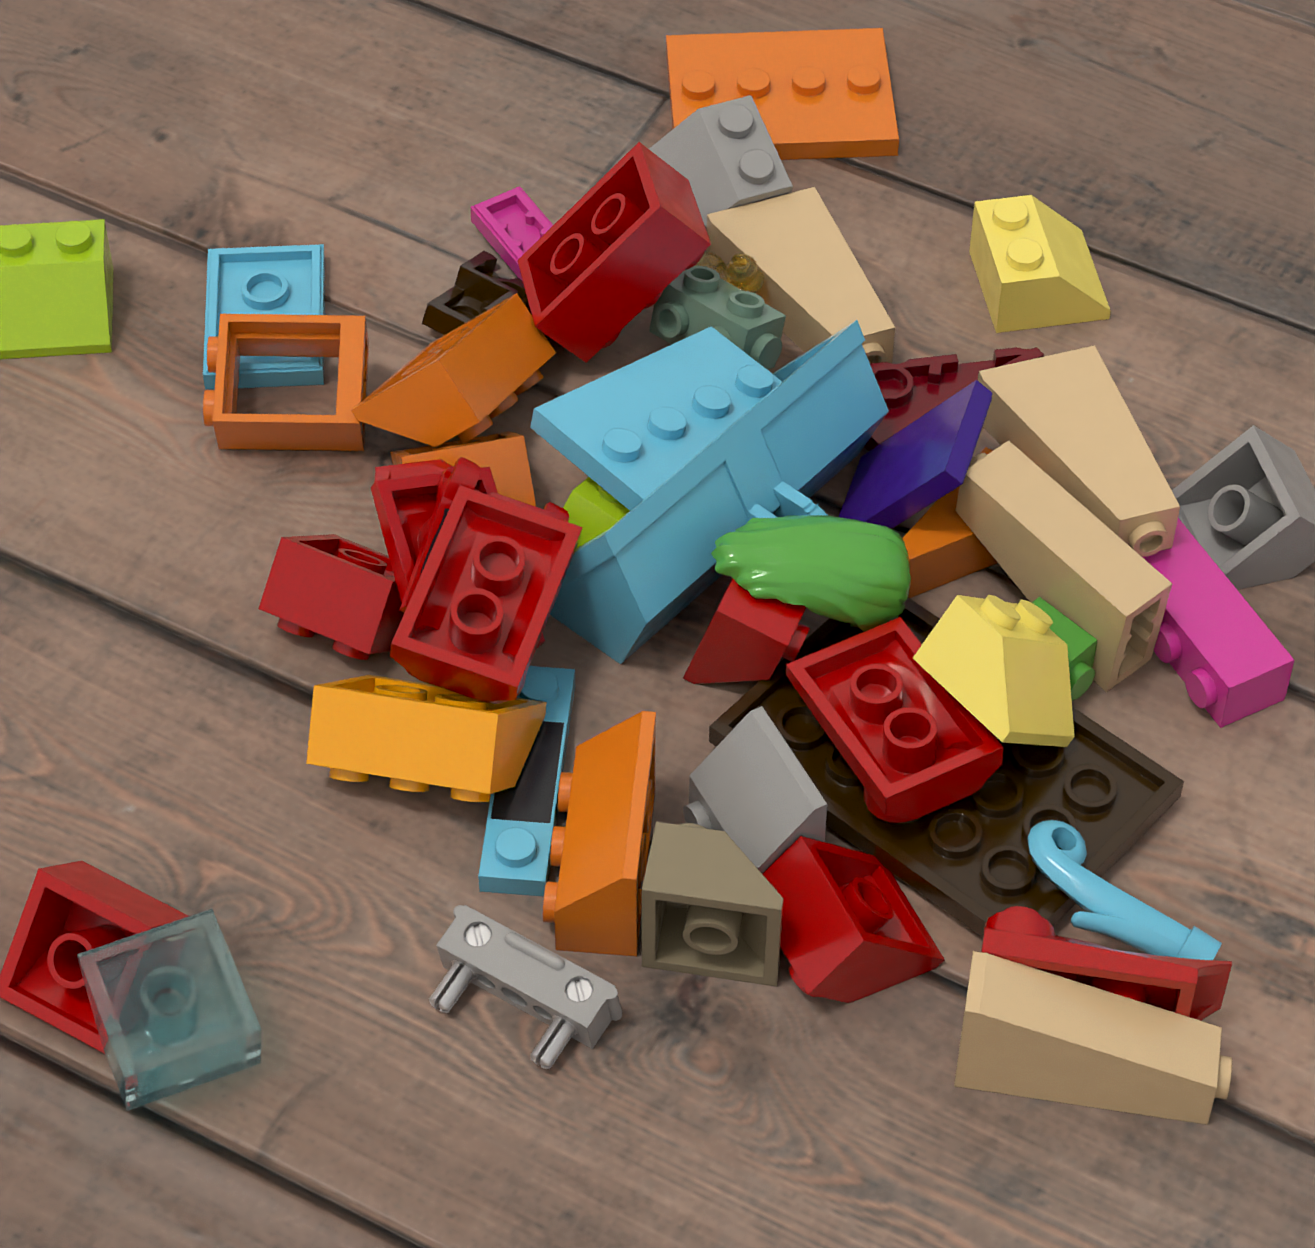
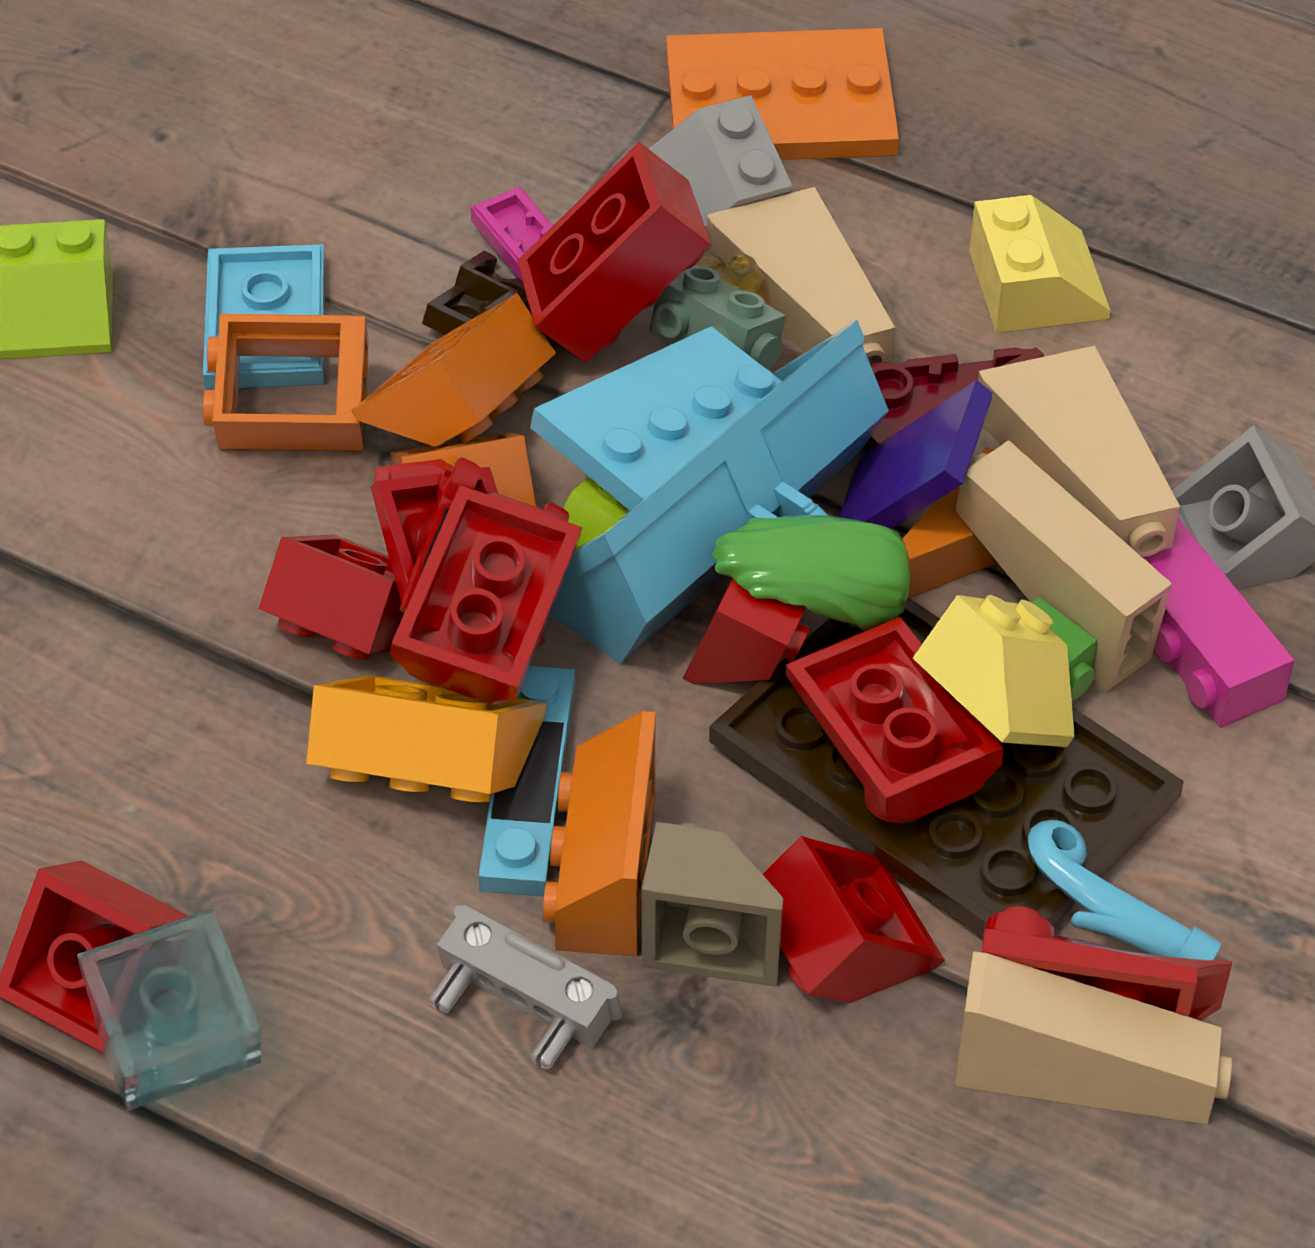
(756, 792): light grey slope -> none

